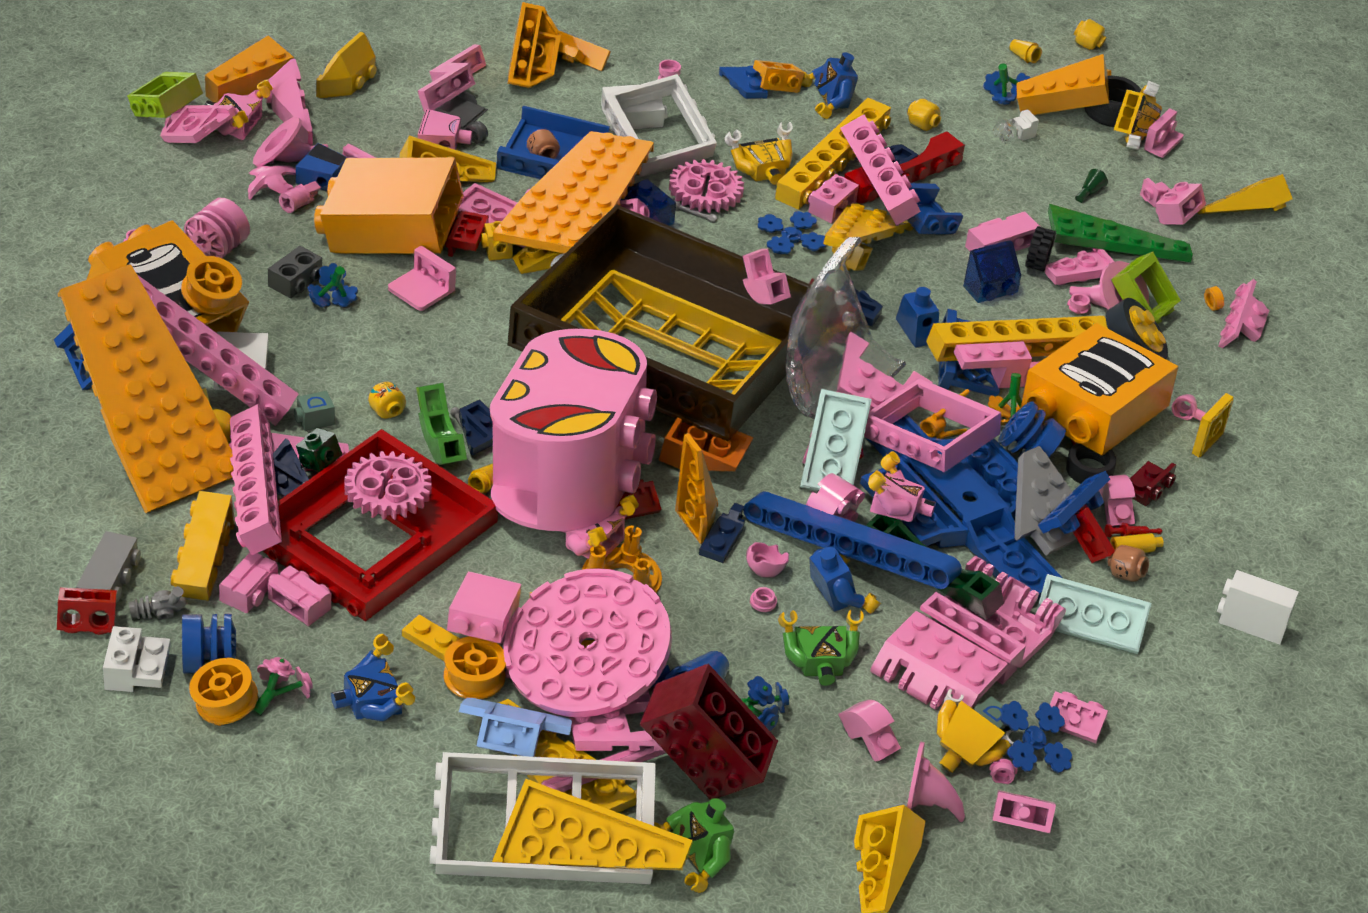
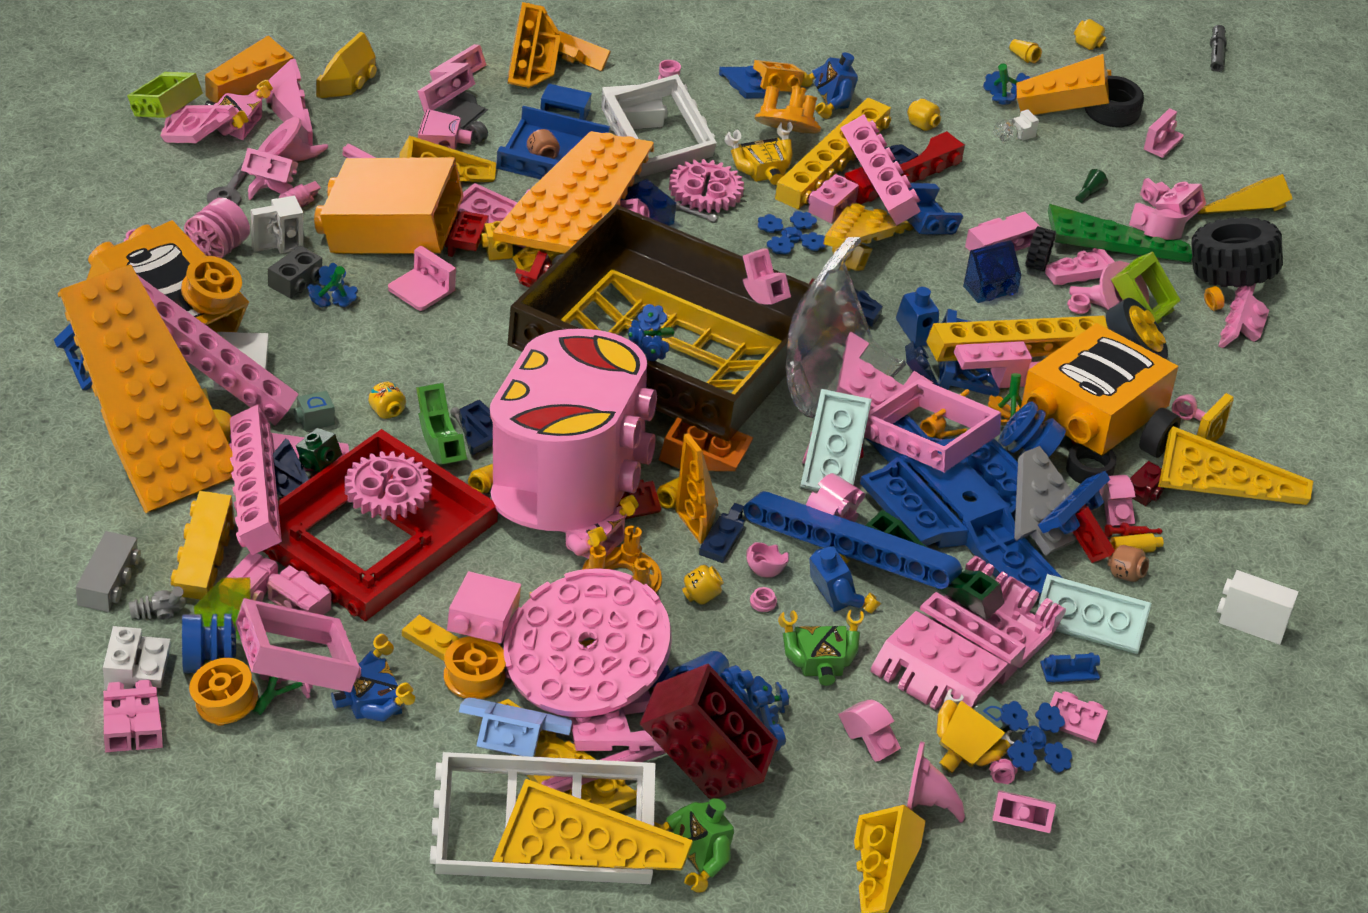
(86, 603): red brick -> none
(131, 715): none -> bright pink hips
(223, 599): none -> clear neon green plate
(229, 191): none -> flat silver piece
(259, 617): none -> bright pink window
(269, 165): none -> bright pink hinge
(277, 225): none -> white brick
(319, 166): blue torso -> none
(540, 266): none -> red bracket
(566, 99): none -> blue panel
(639, 334): none -> blue plant
(668, 493): none -> yellow cone
(702, 584): none -> yellow head
(755, 700): none -> blue plant
(799, 112): none -> light orange piece
(896, 495): bright pink torso -> none
(917, 361): none -> dark blue wing
(1063, 668): none -> blue hinge
(1138, 114): yellow torso -> none
(1156, 431): none -> black tyre
(1158, 223): none -> bright pink brick
(1209, 467): none -> yellow wing
(1218, 43): none -> dark grey pin
(1237, 252): none -> black tyre

